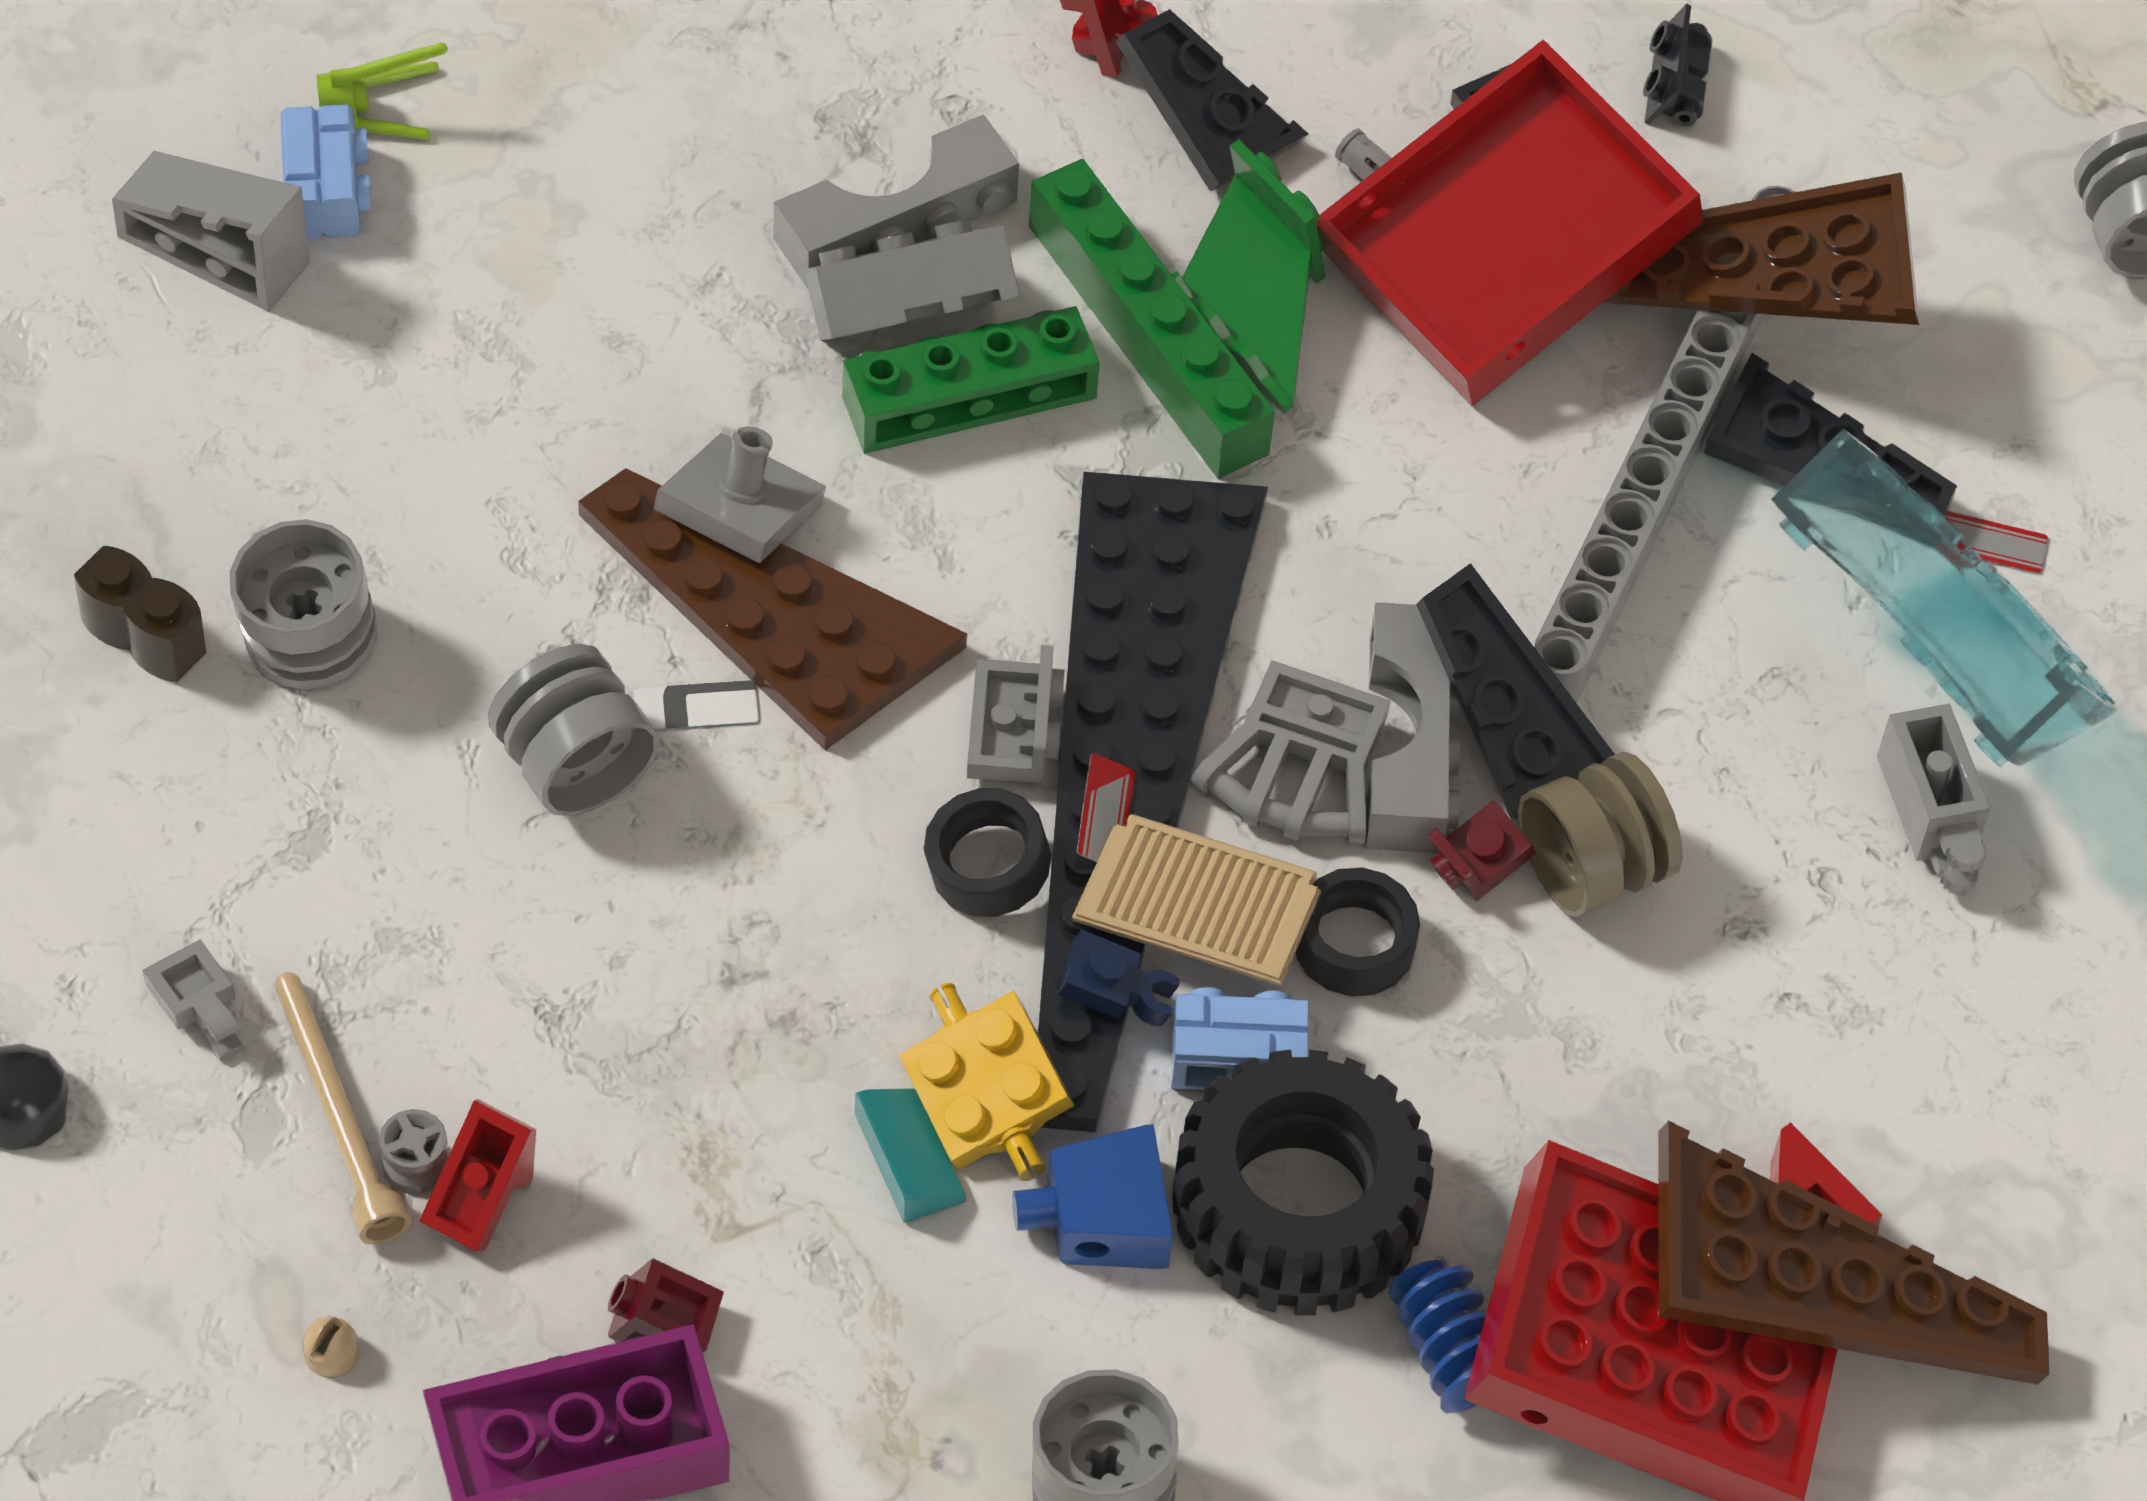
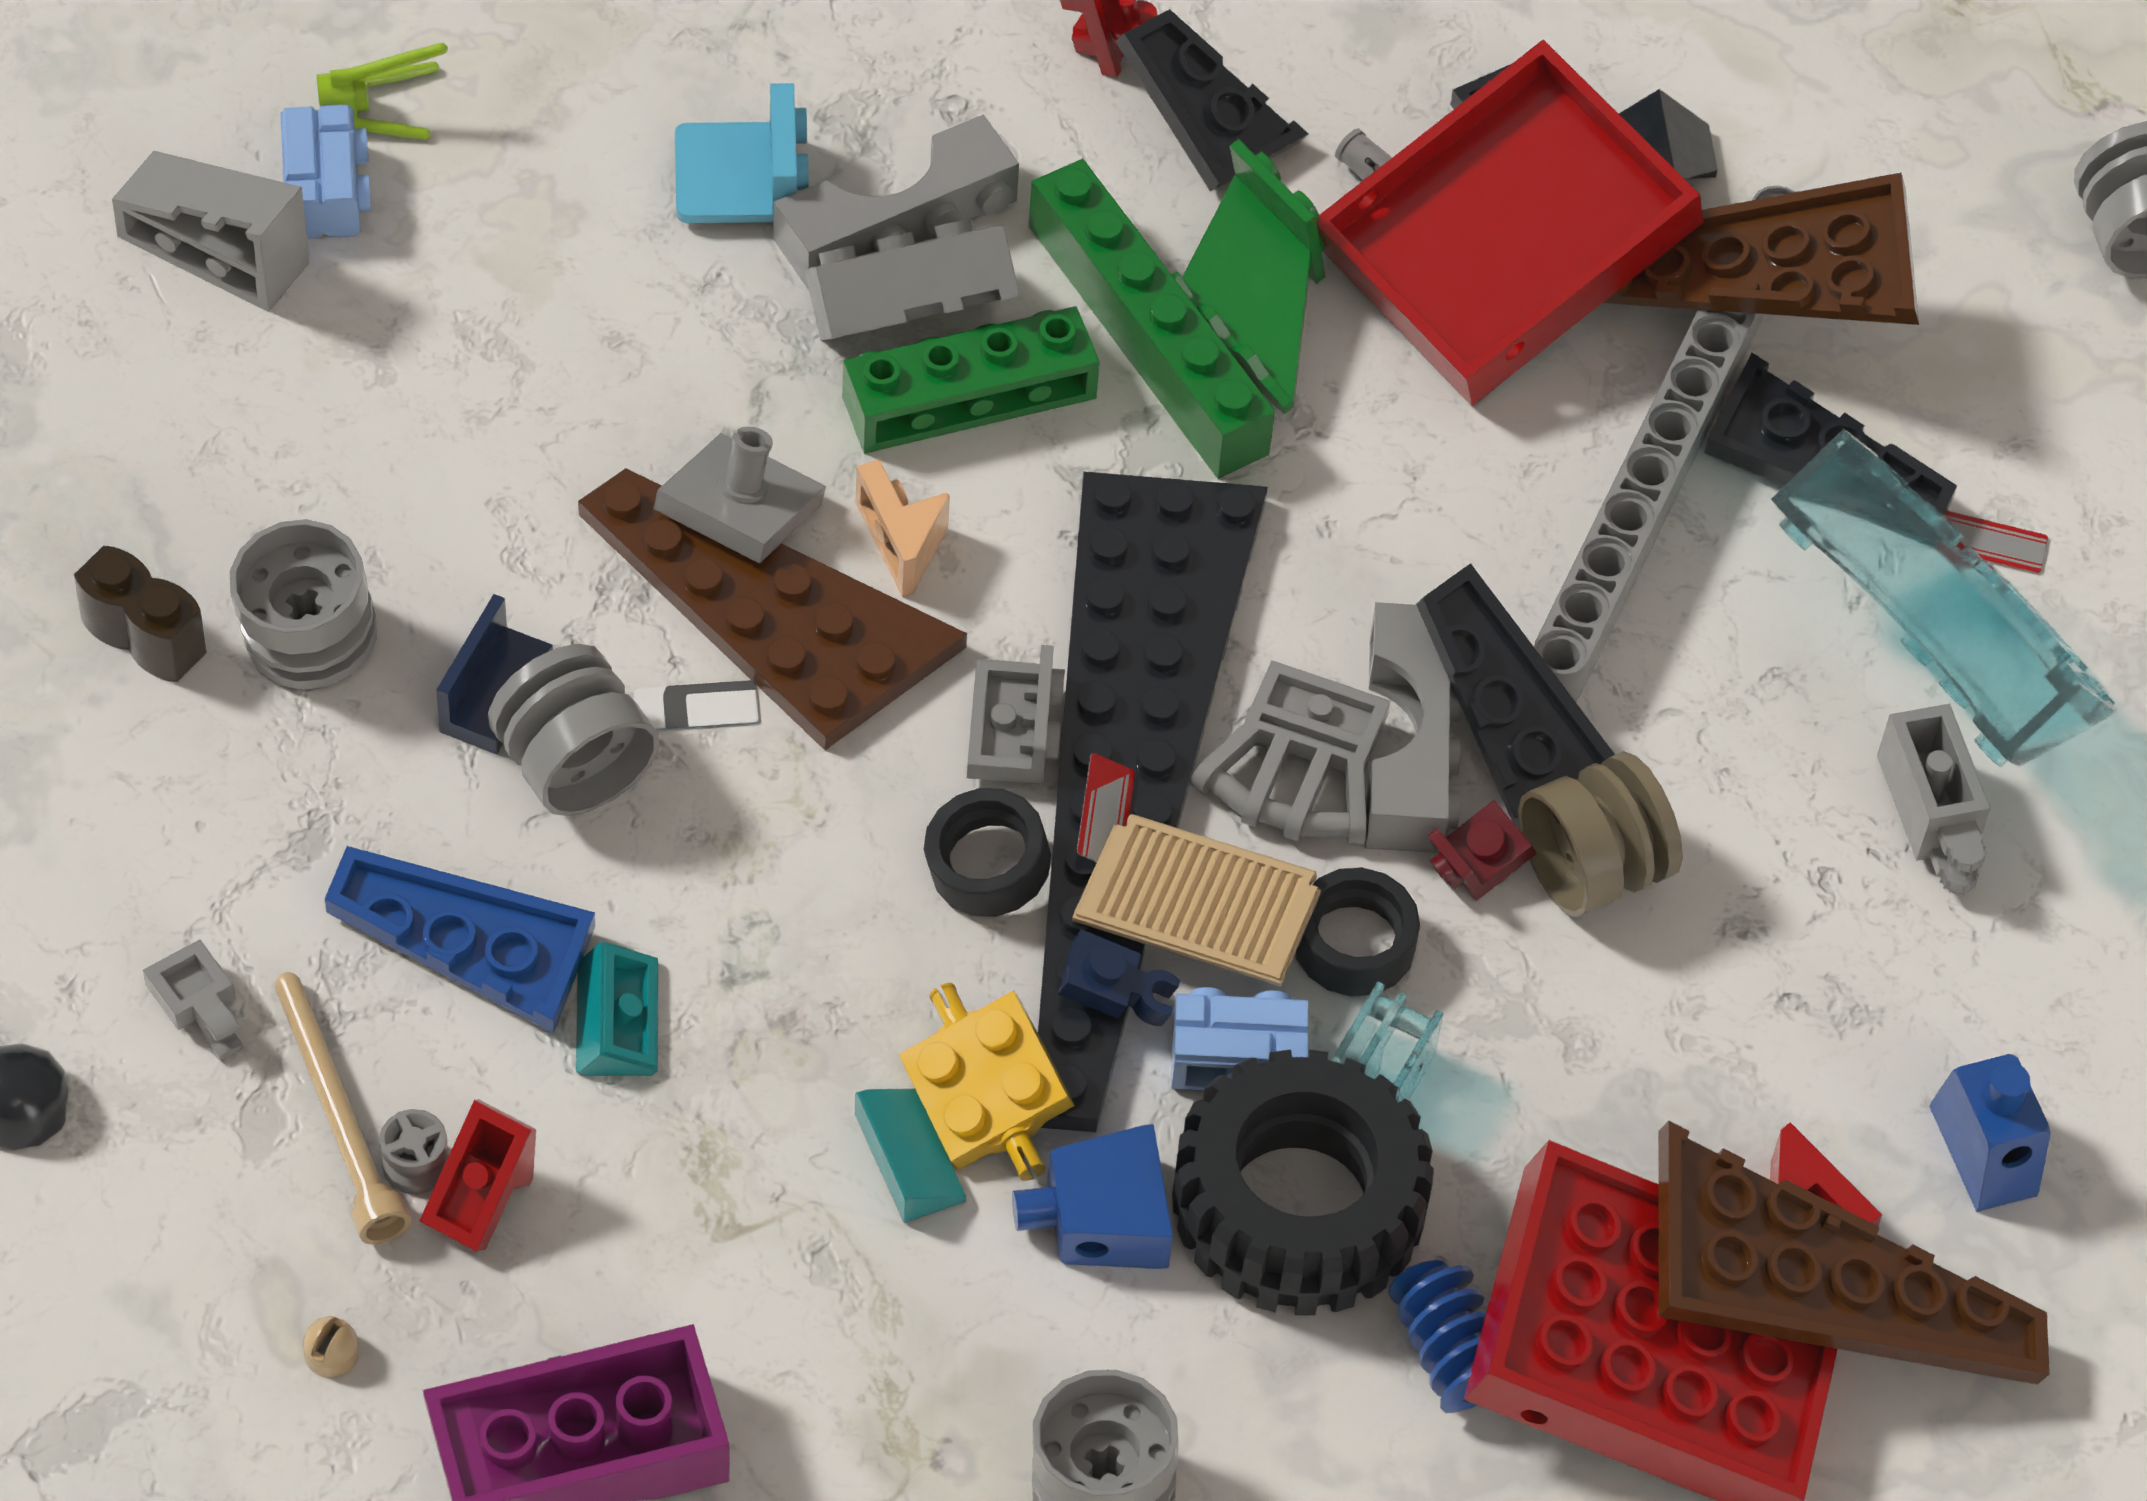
(476, 933): none -> blue wing
(478, 673): none -> dark blue panel
(617, 1013): none -> teal slope
(662, 1300): dark red bracket -> none
(741, 167): none -> medium azure bracket
(902, 531): none -> light nougat slope
(1393, 1016): none -> clear light blue piece
(1675, 134): none -> black slope
(1677, 51): black hinge -> none
(1990, 1118): none -> blue torso

